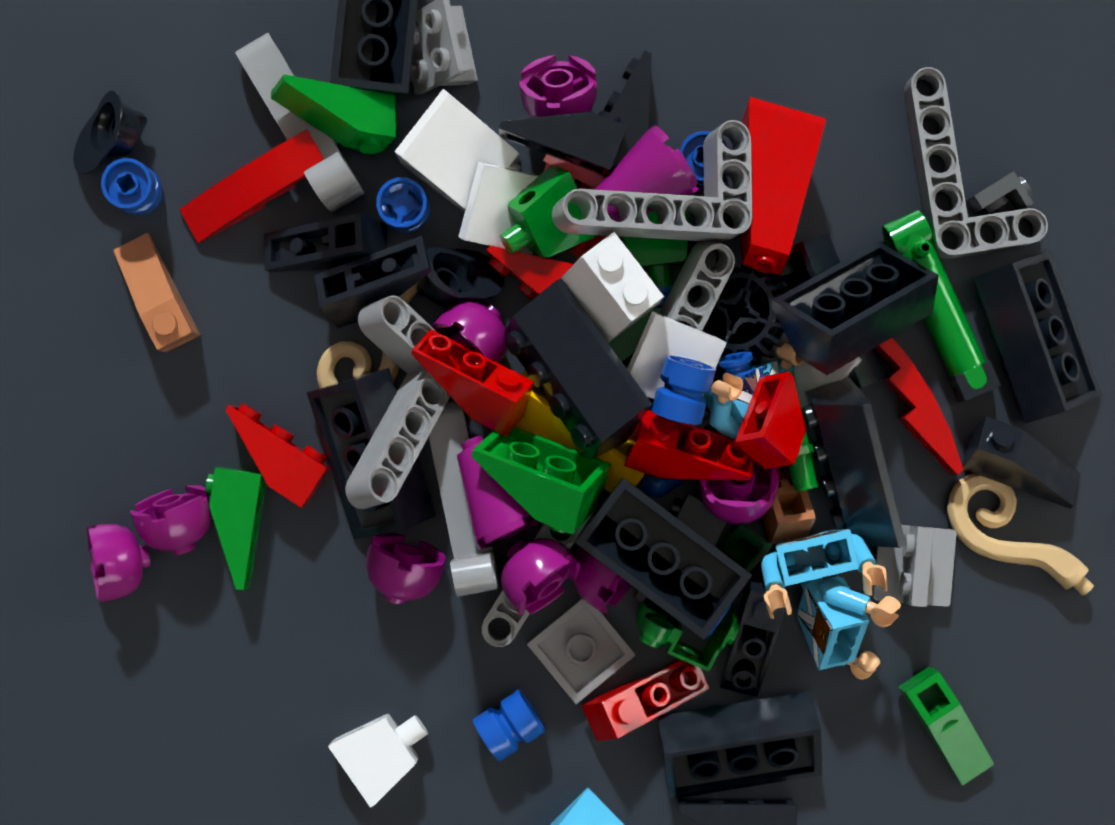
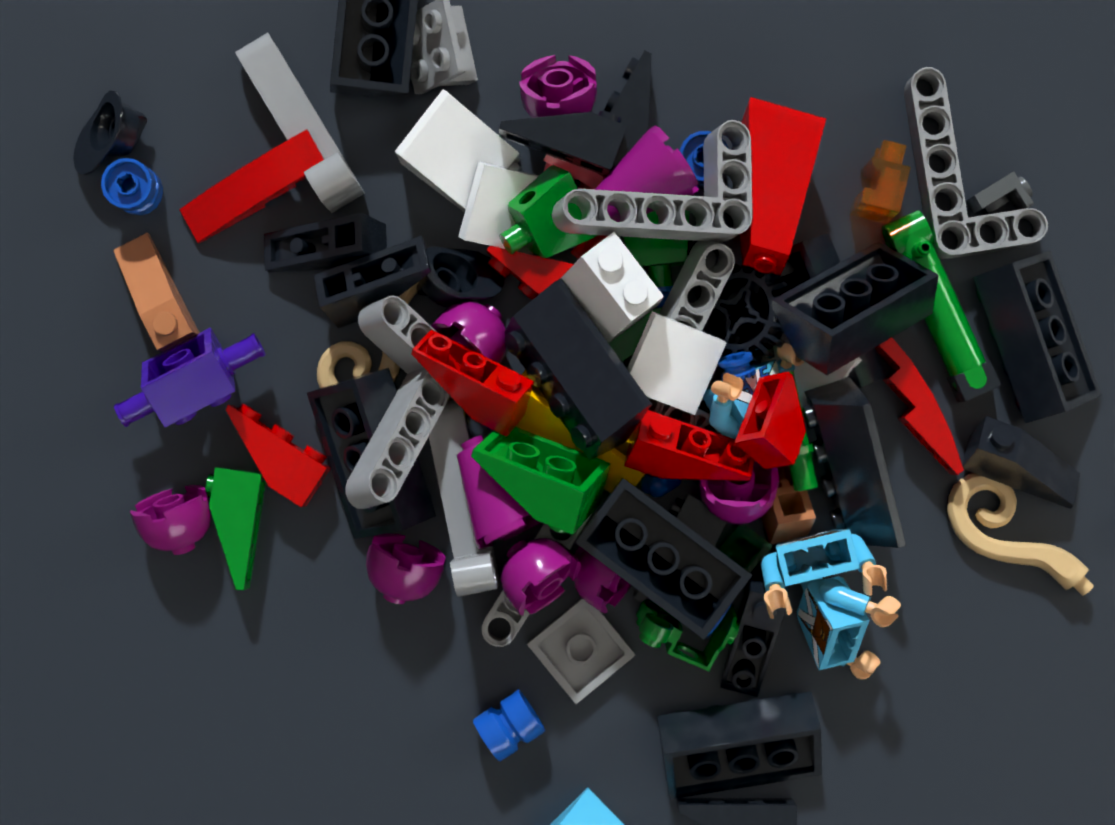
(115, 560): magenta cylinder -> none
(188, 378): none -> dark purple brick
(344, 113): green slope -> none
(378, 754): white torso -> none
(403, 205): blue wheel -> none
(643, 699): red slope -> none
(683, 390): blue wheel -> none
(886, 183): none -> clear orange hips
(920, 570): light grey bracket -> none
(946, 724): green slope -> none

